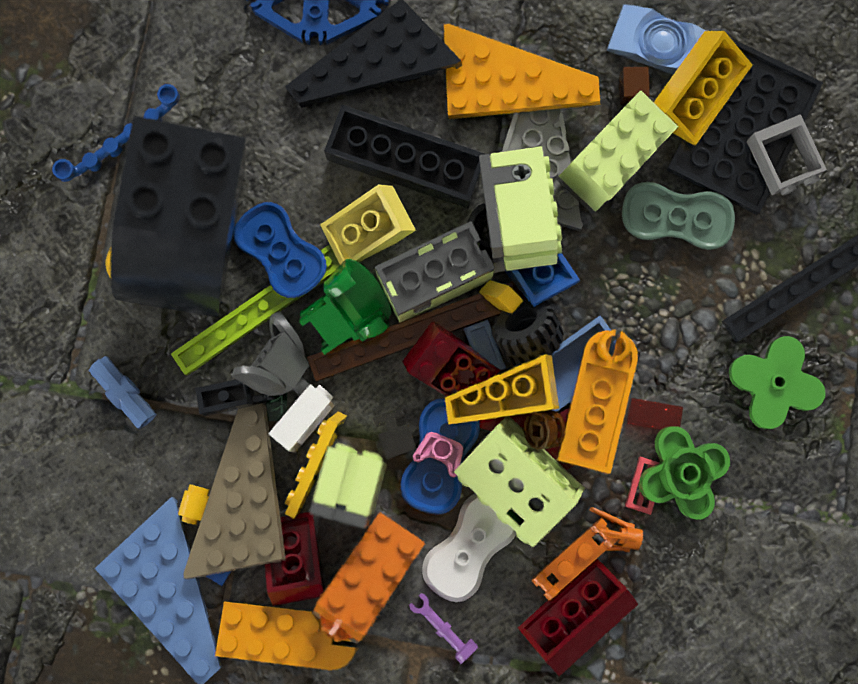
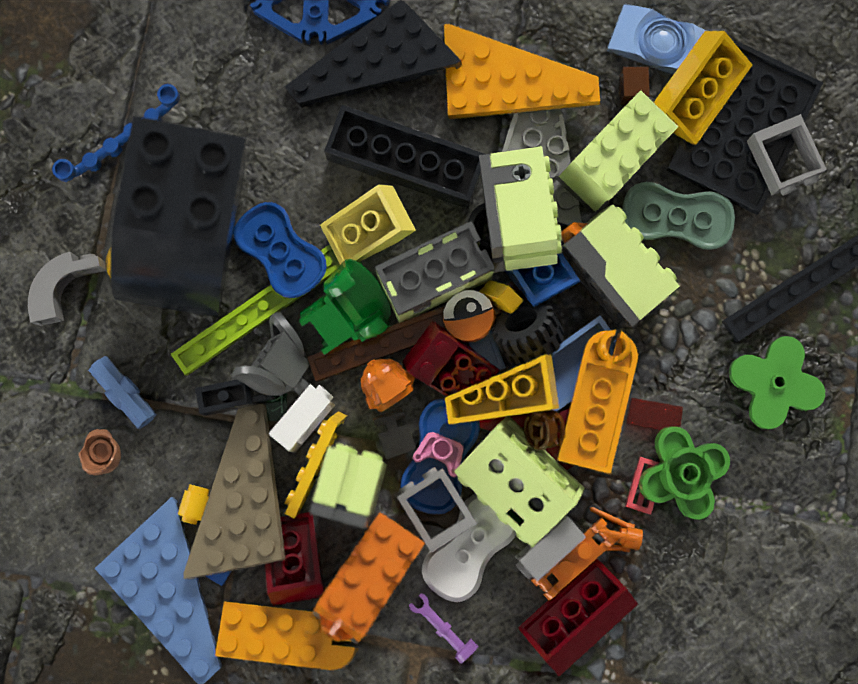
(50, 282): none -> light grey arch
(100, 453): none -> nougat hair
(385, 383): none -> orange helmet
(449, 533): none -> light grey window
(469, 316): none -> tile
(549, 550): none -> light grey window
(617, 266): none -> yellowish green piece

